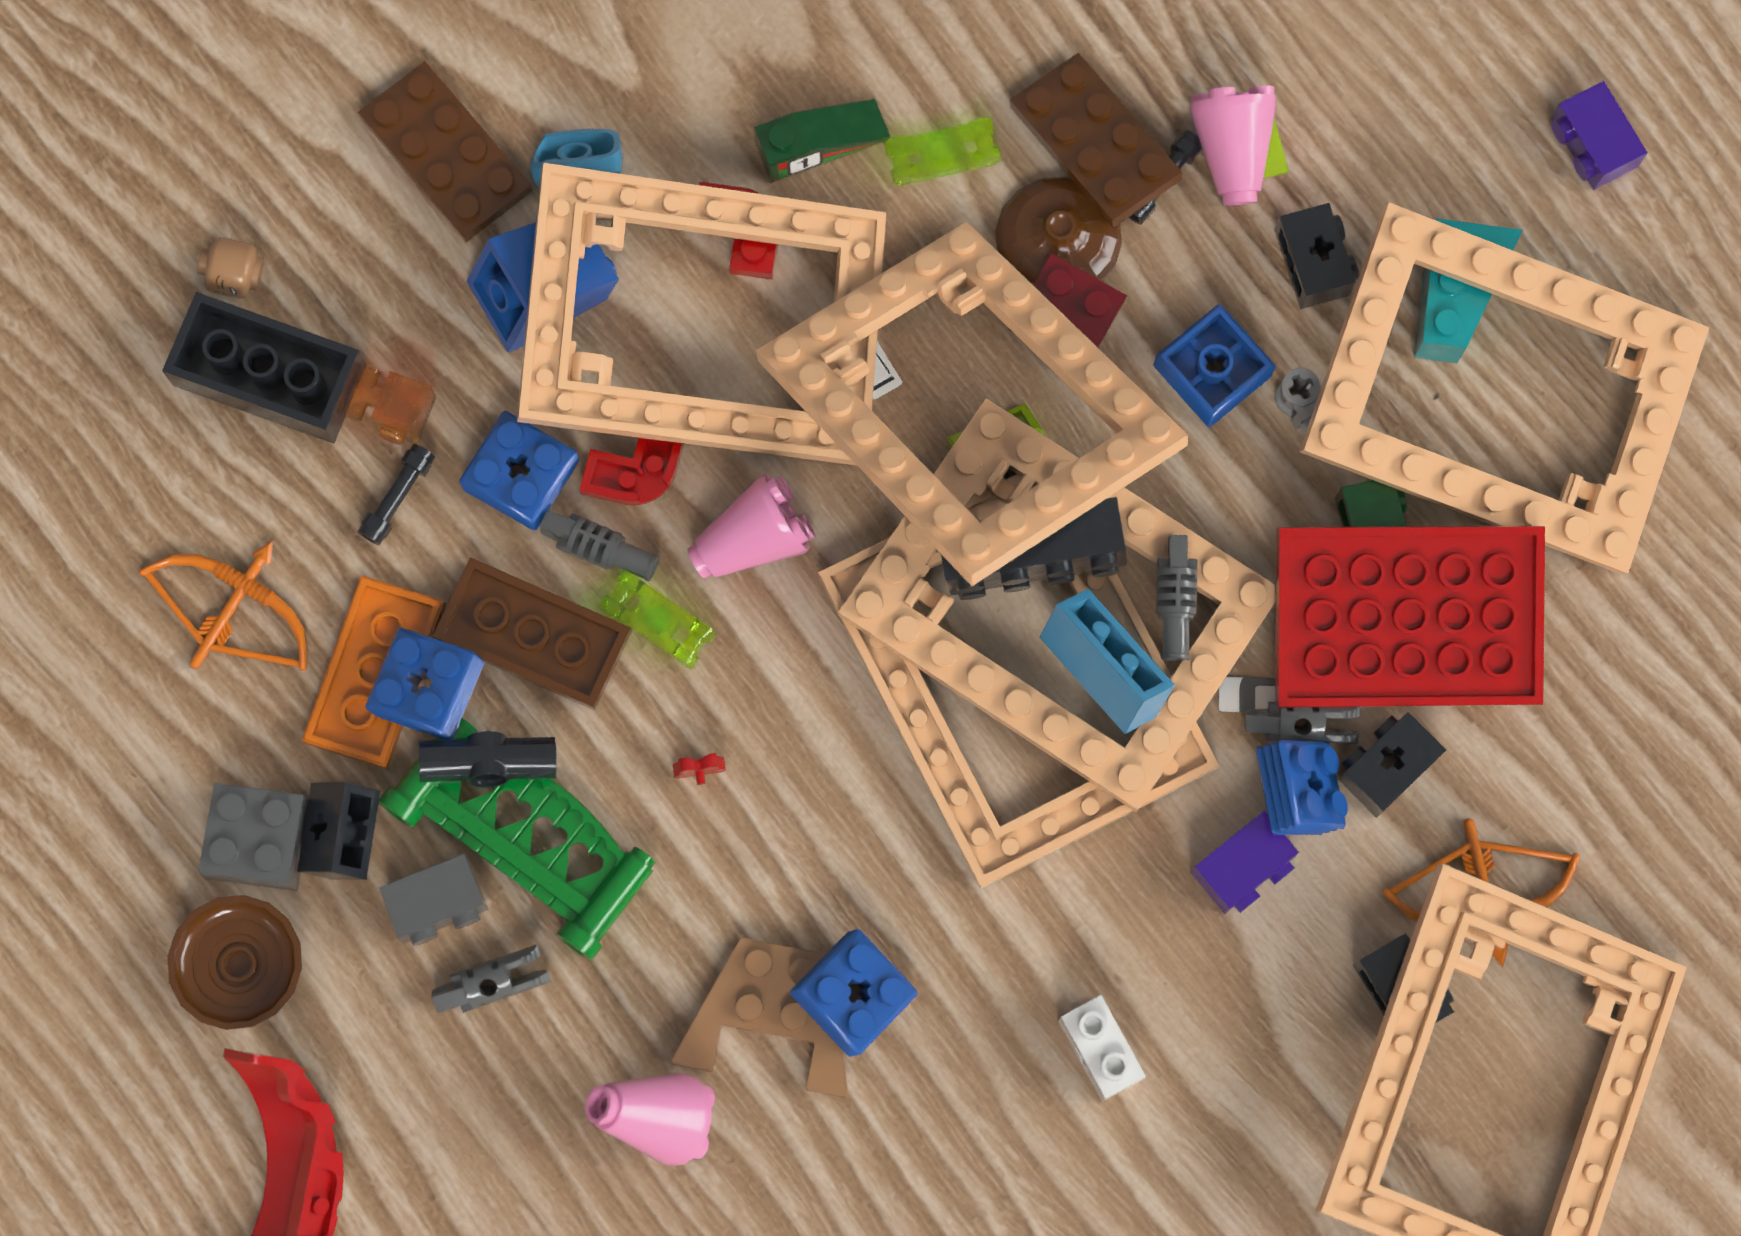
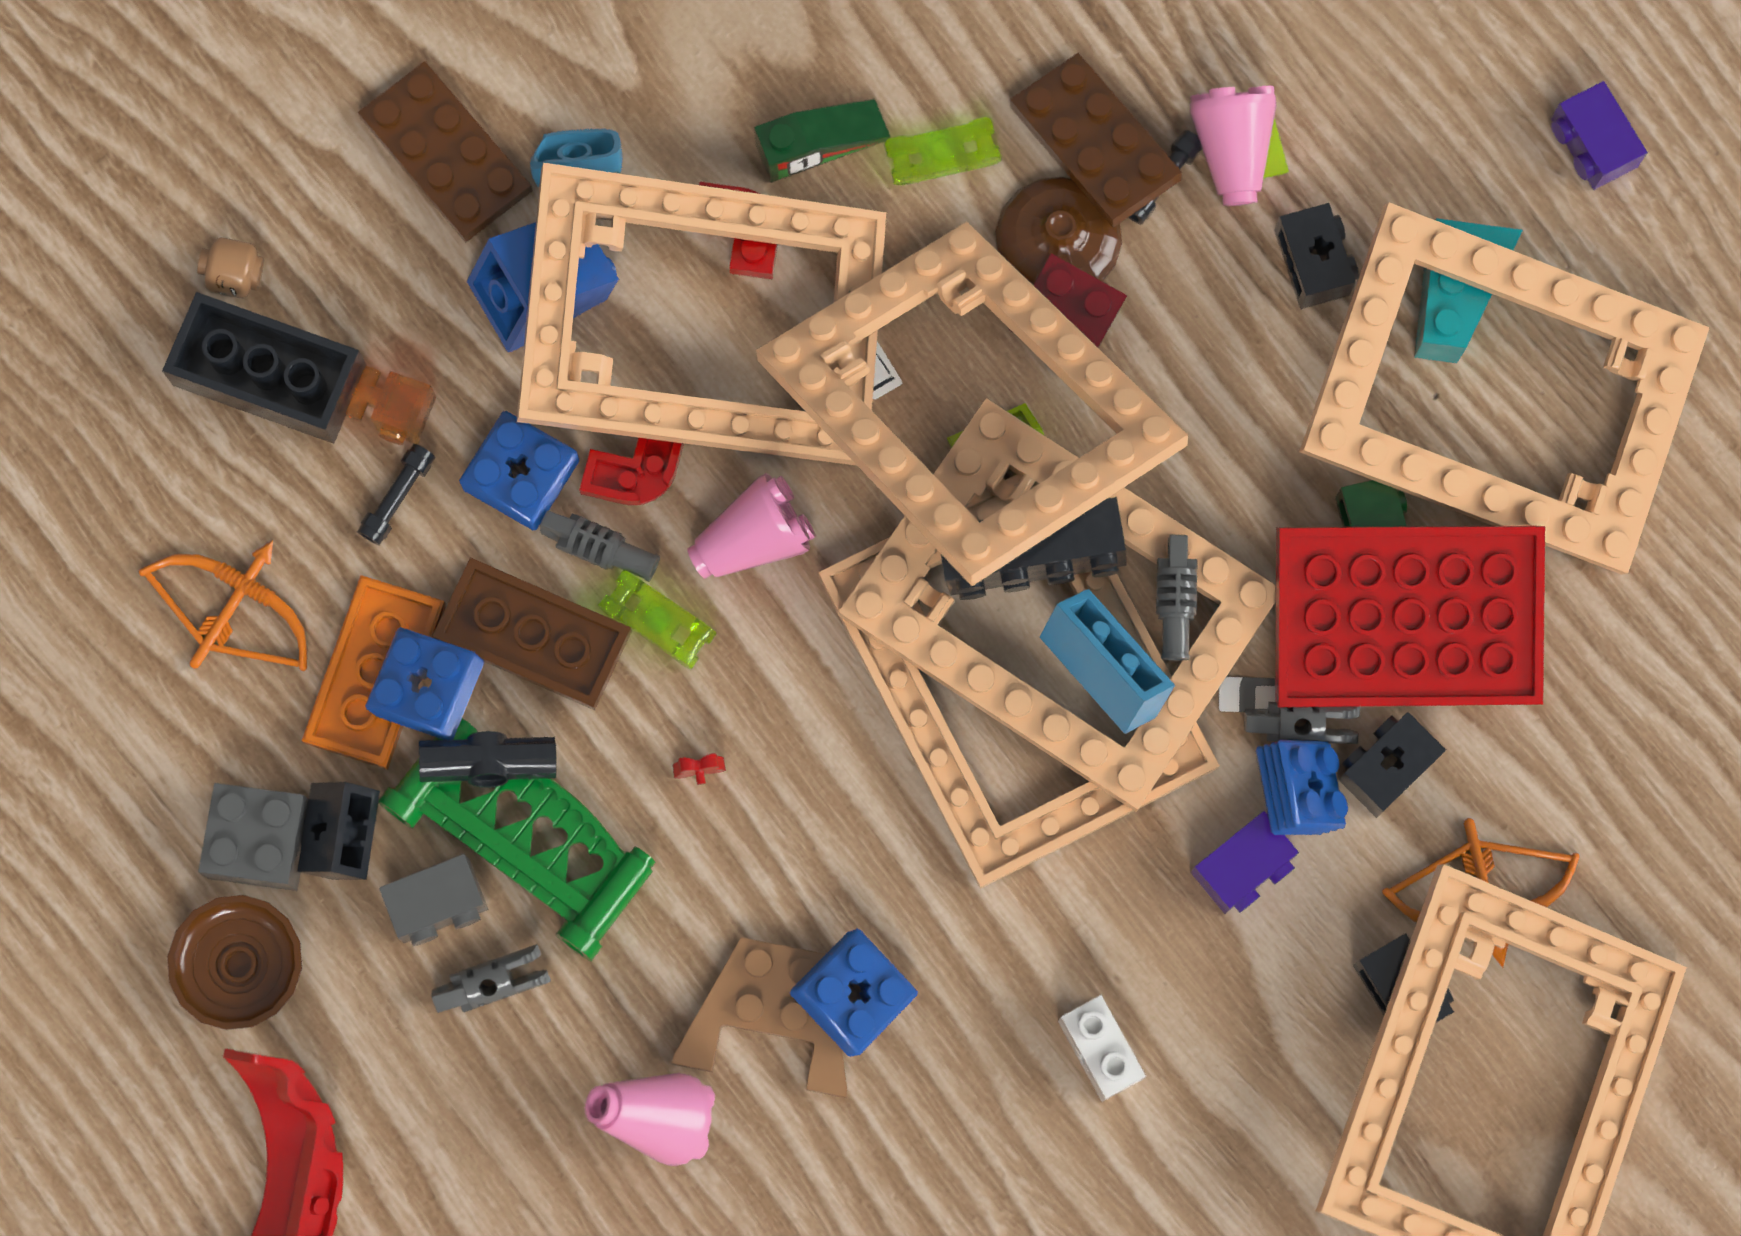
(1214, 338): blue brick -> none
(1295, 407): light grey connector -> none

